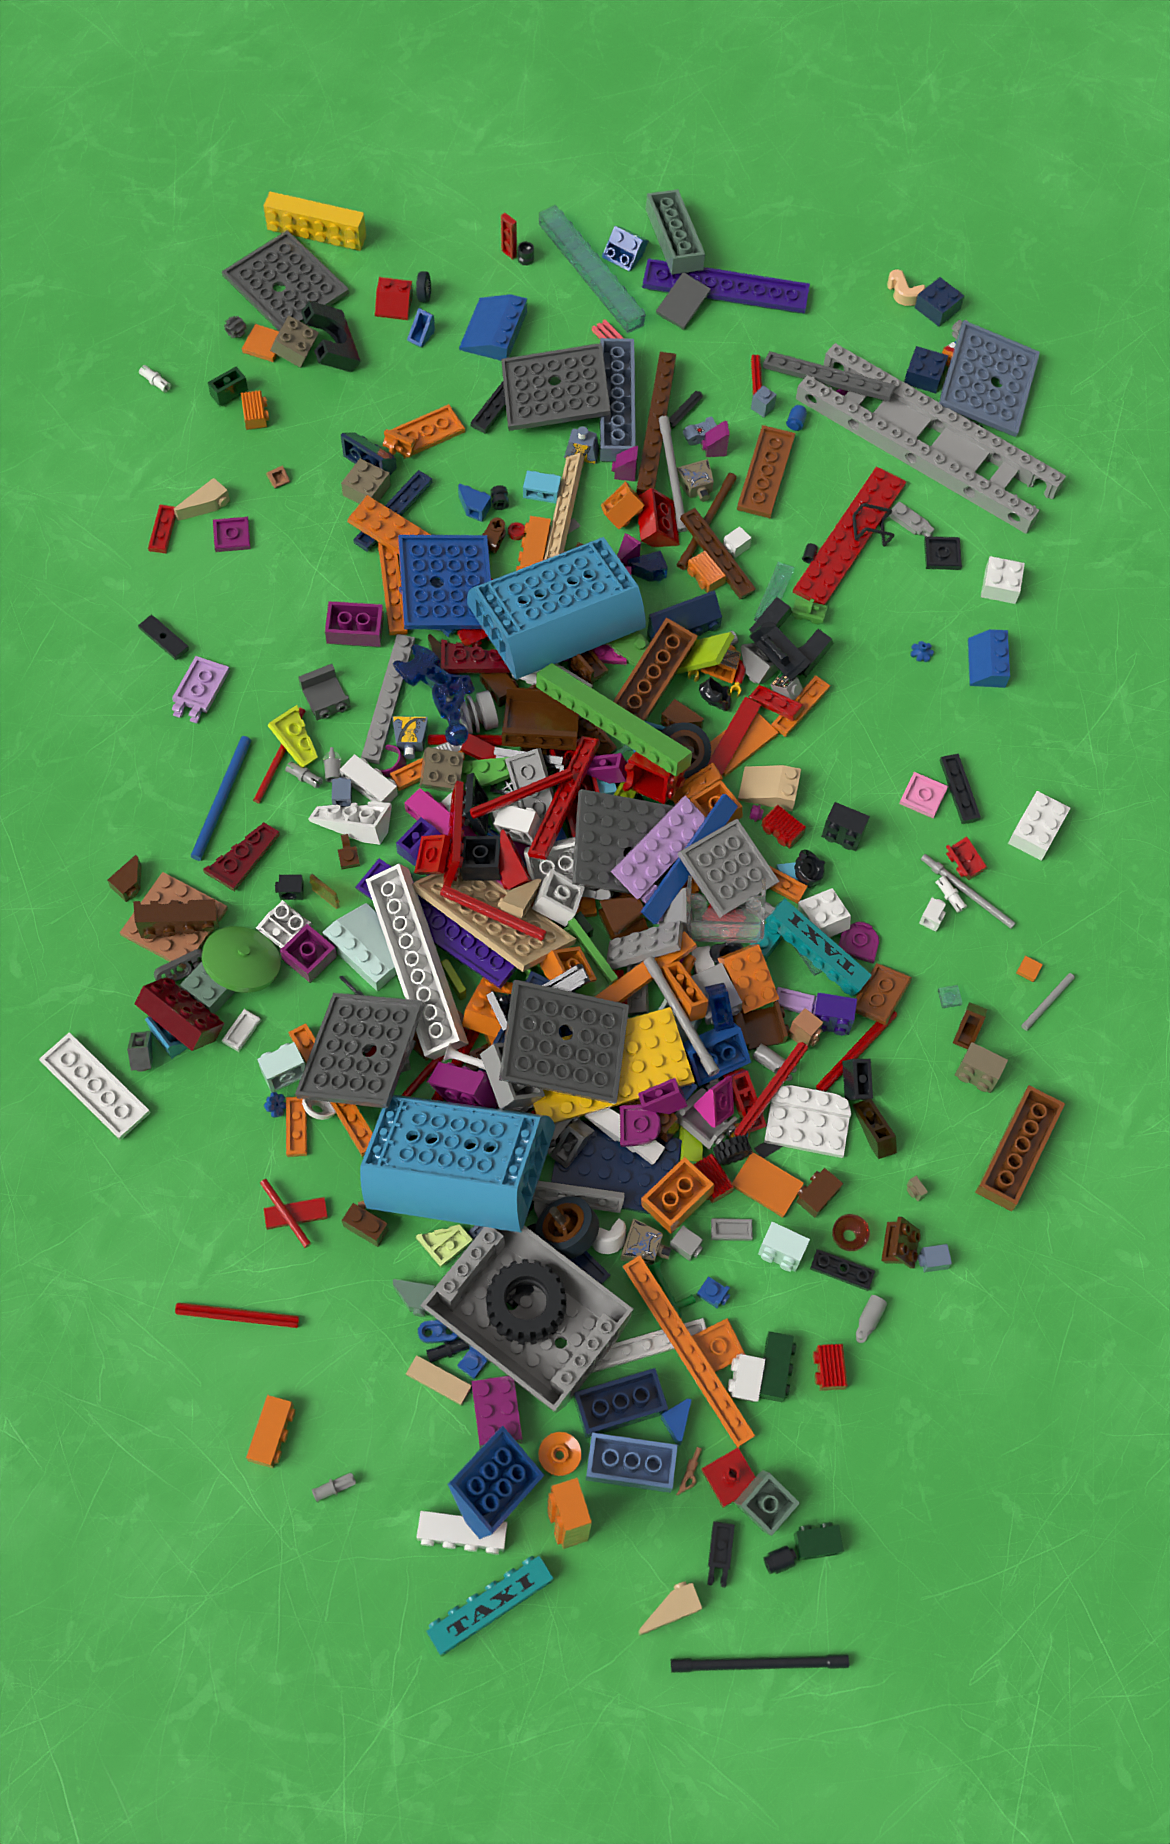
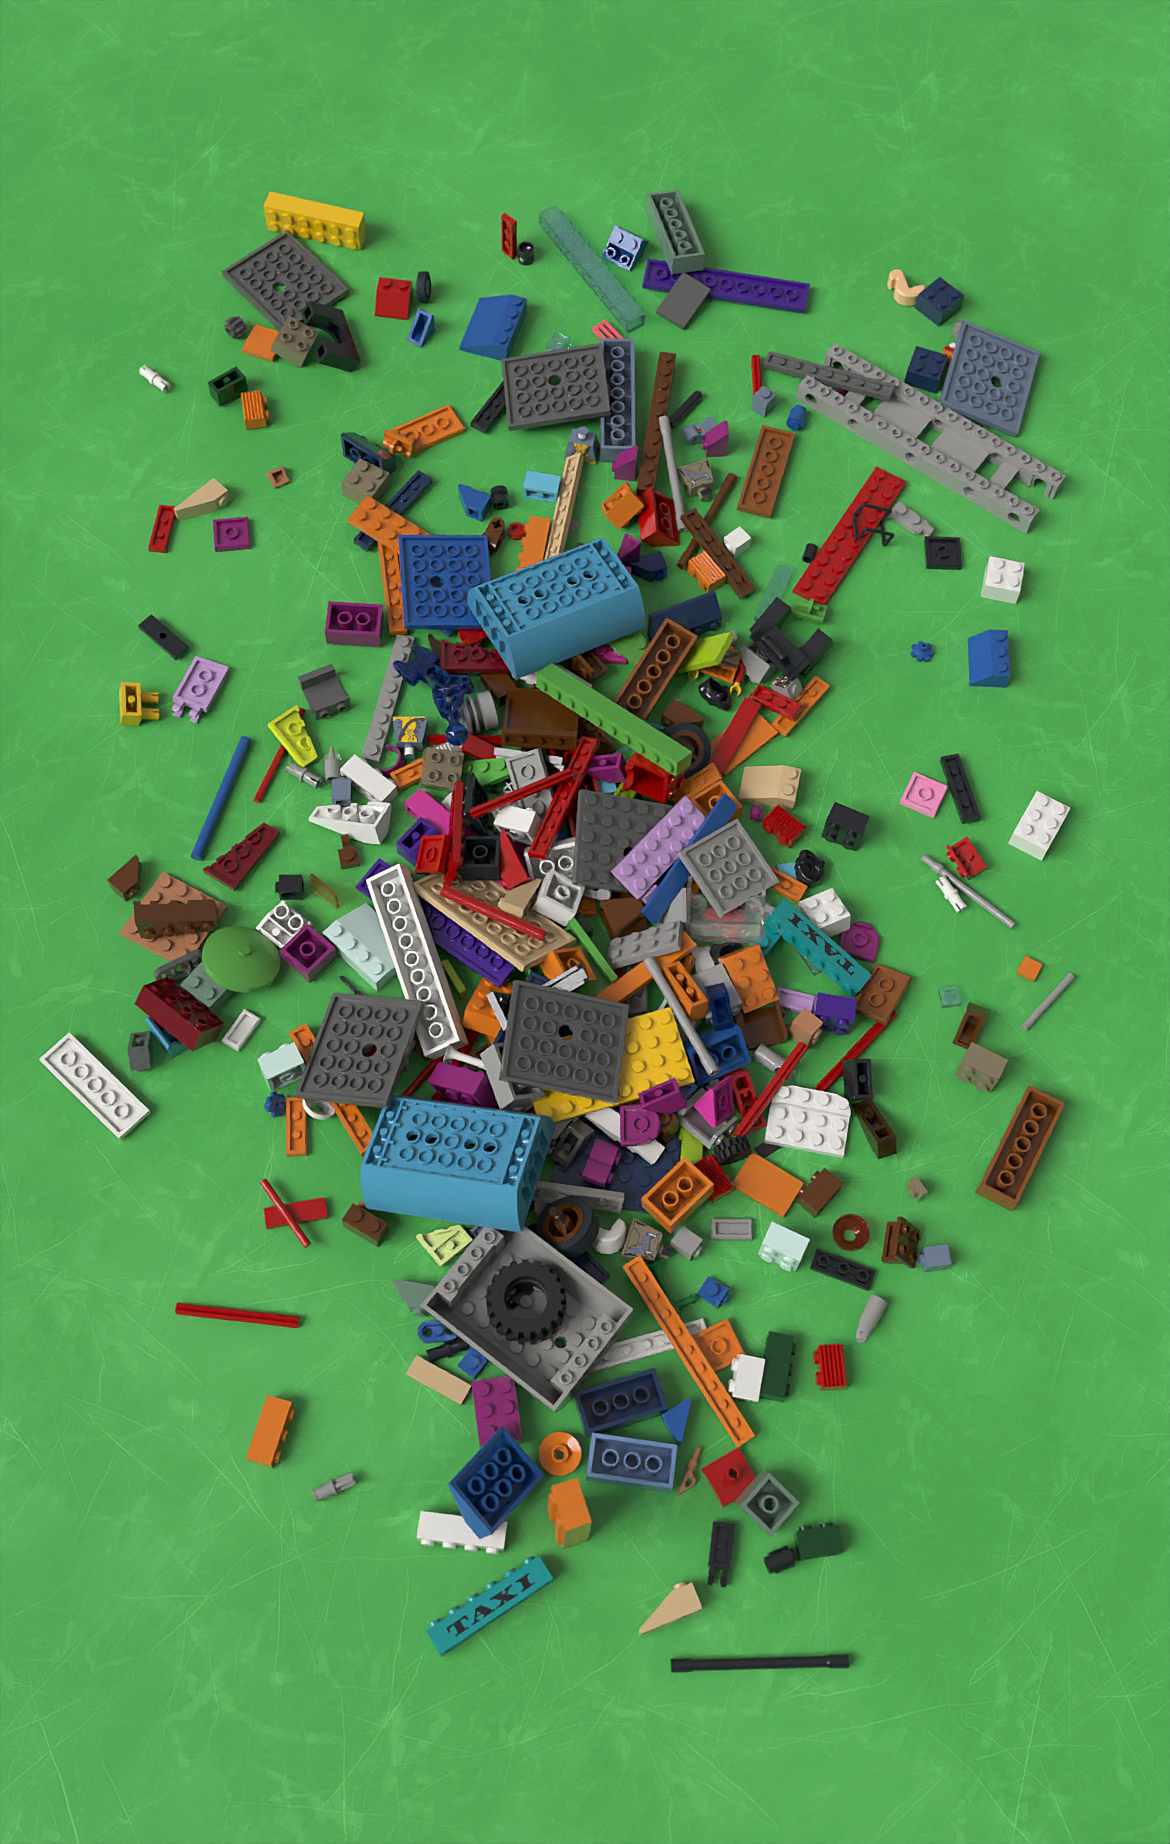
(130, 704): none -> yellow brick
(558, 342): none -> clear light blue brick
(600, 1163): none -> magenta brick
(933, 914): white brick -> none

